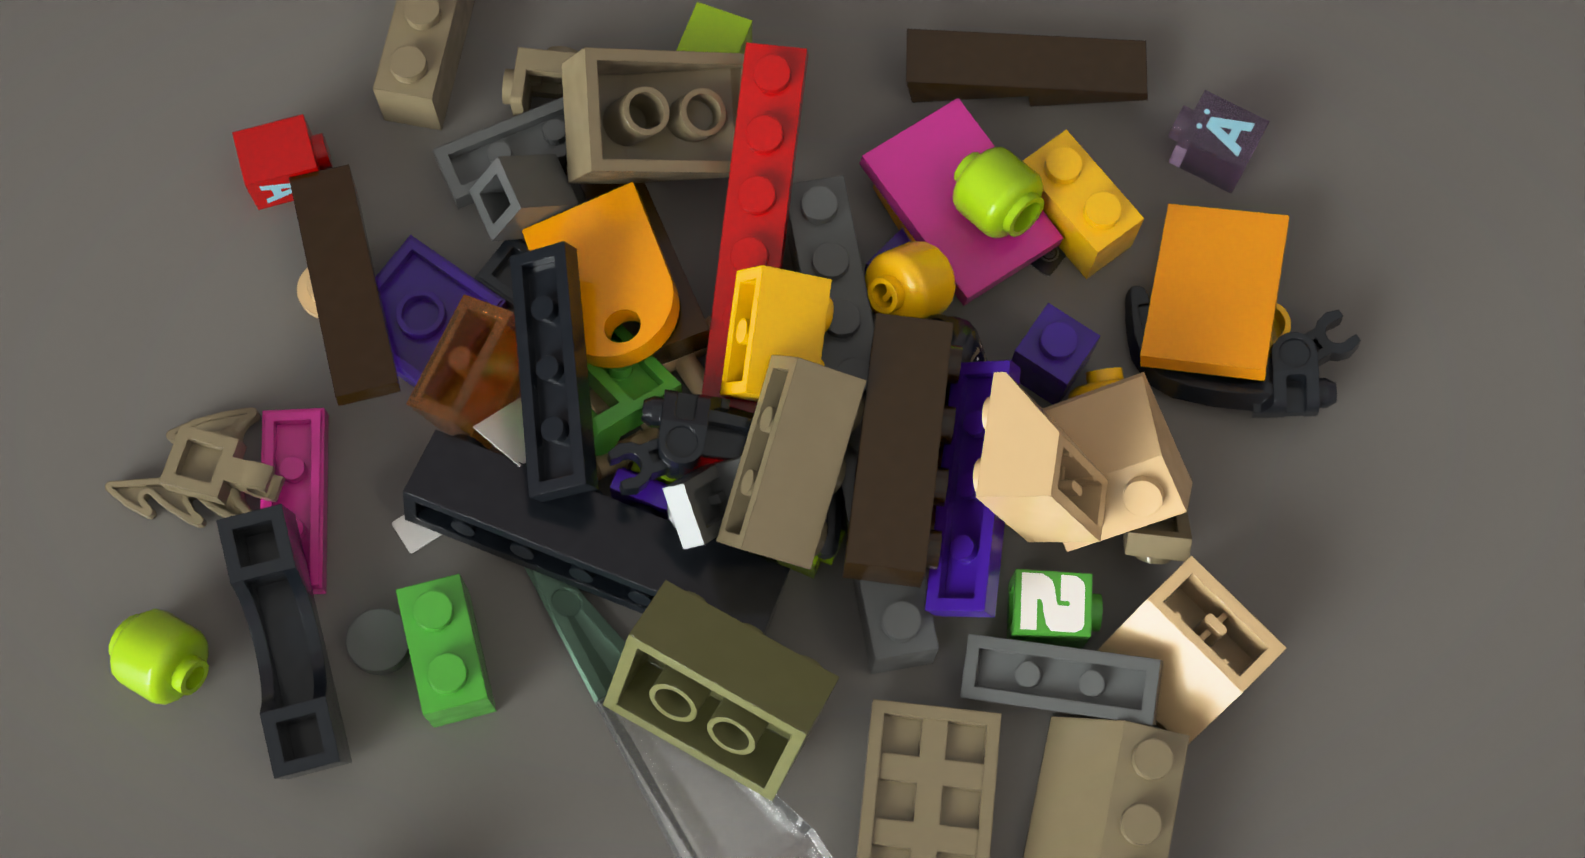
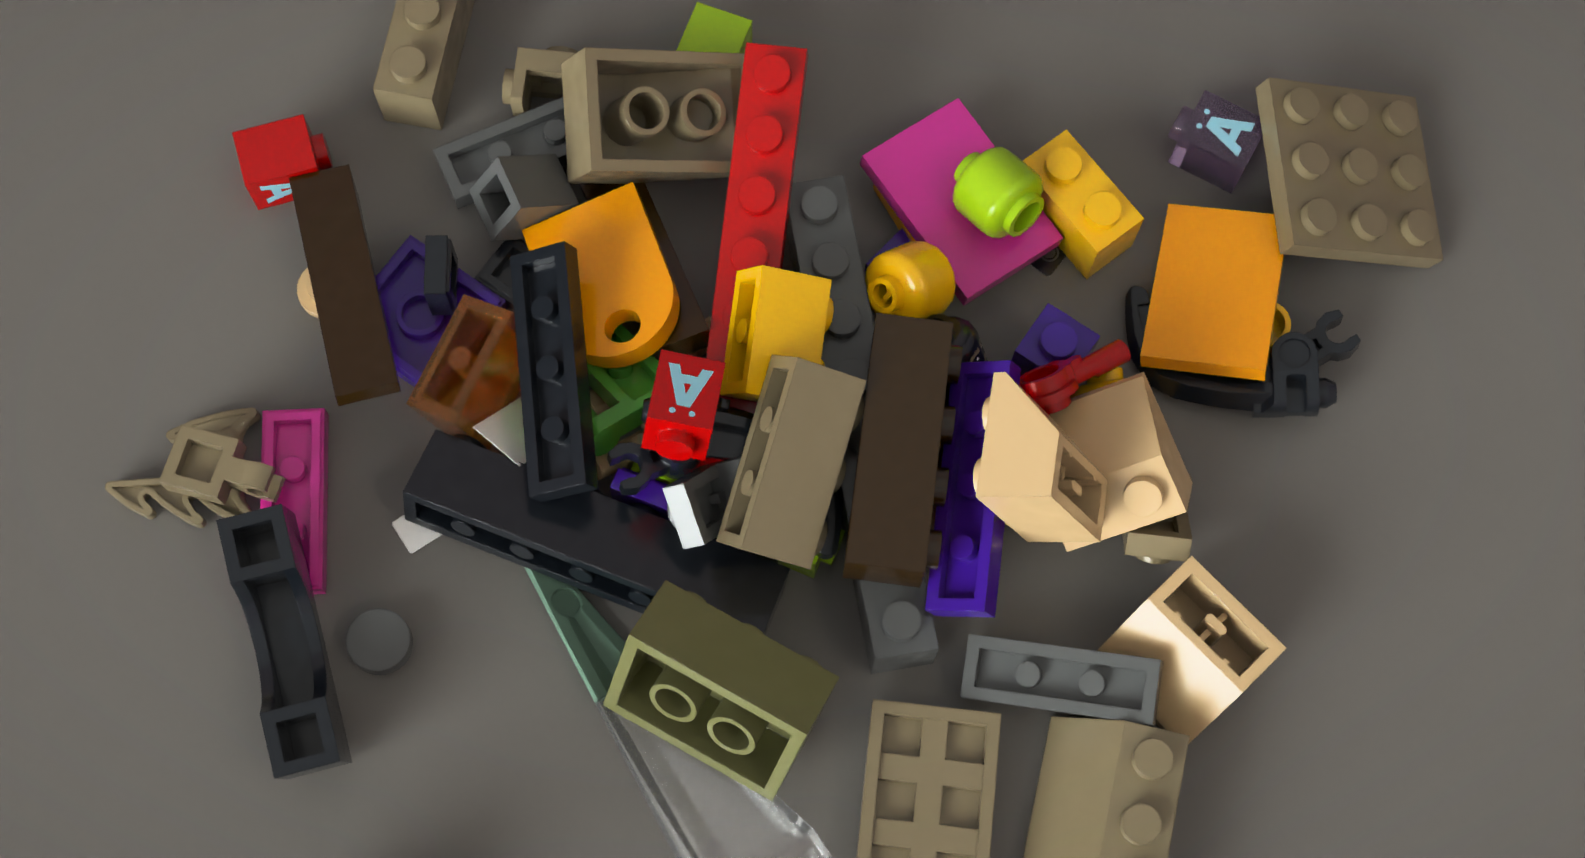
(157, 656): lime head -> none
(440, 275): none -> black tile
(445, 650): bright green brick -> none
(683, 406): none -> red brick
(1003, 65): dark brown slope -> none
(1052, 608): brick -> none
(1056, 381): none -> red plate
(1348, 174): none -> dark tan plate

